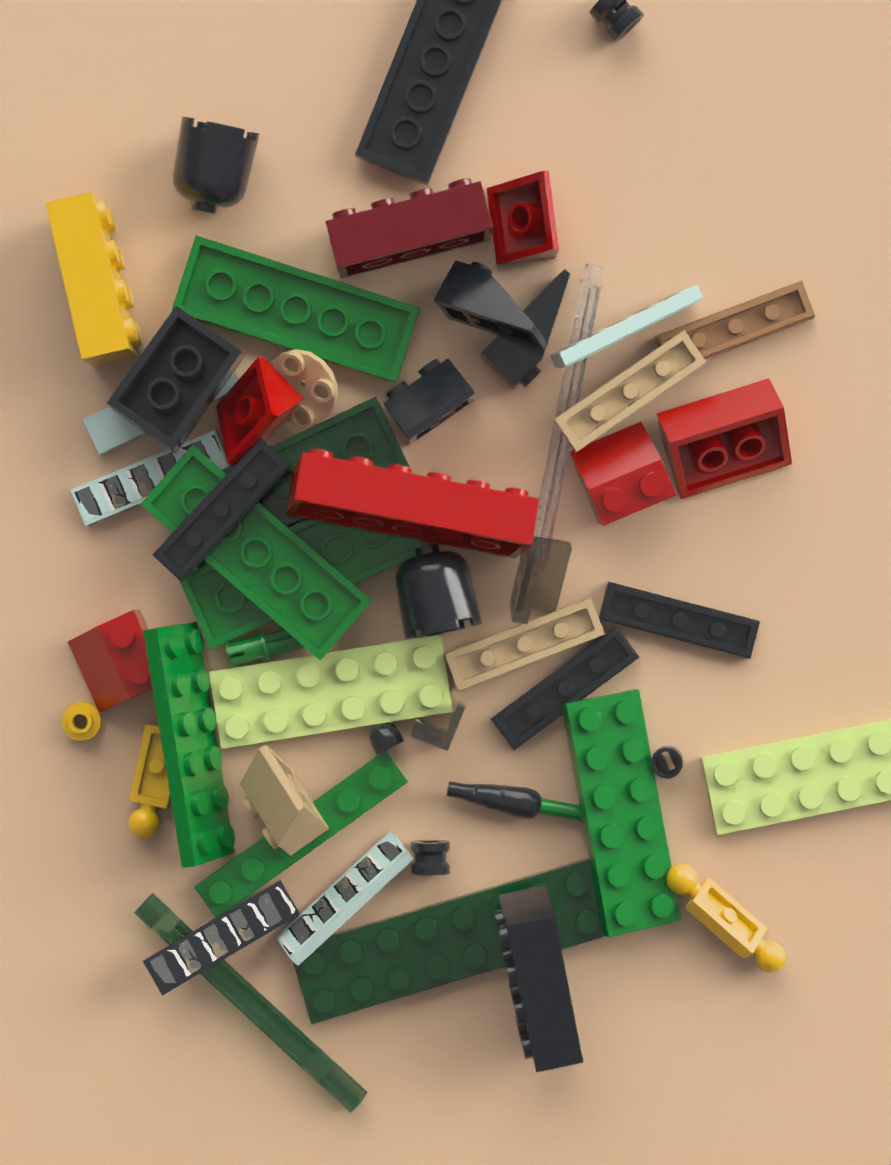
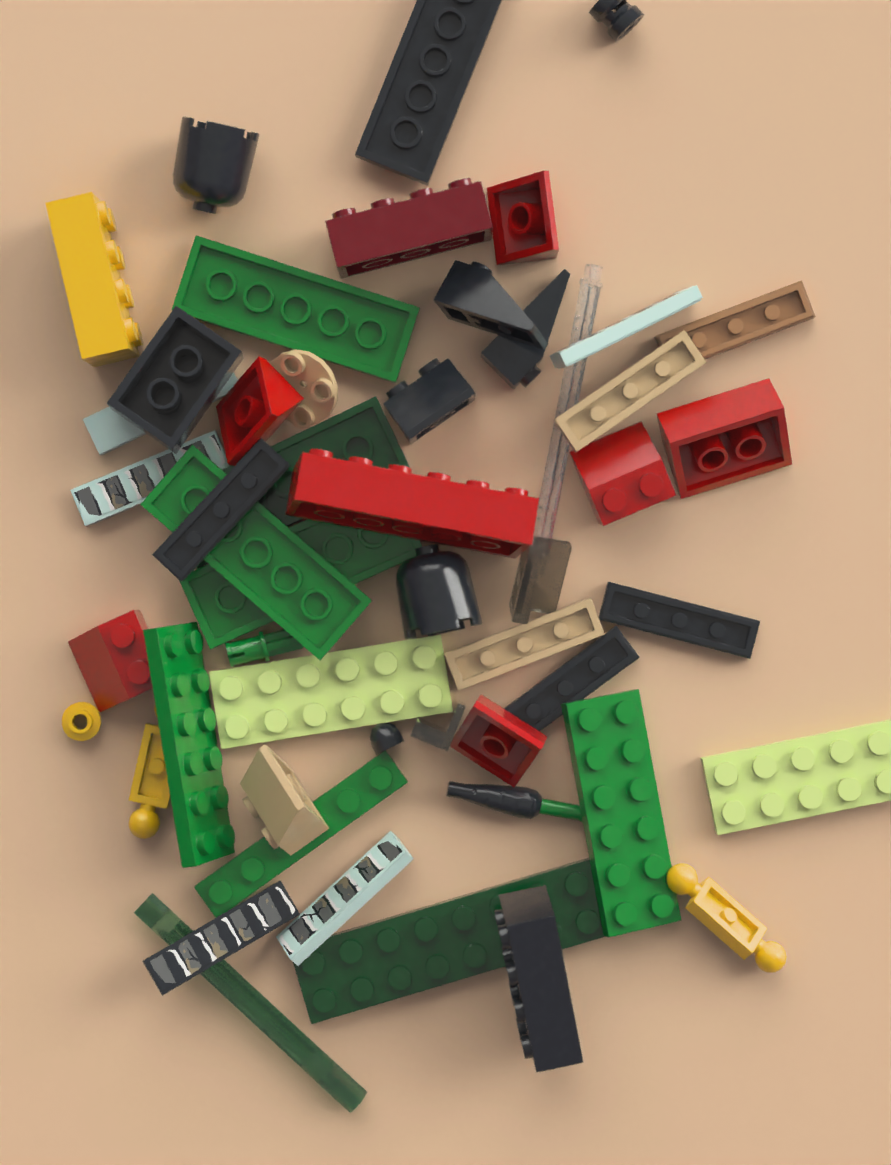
(430, 857): black wheel -> none
(498, 741): none -> red slope
(660, 764): black hinge -> none

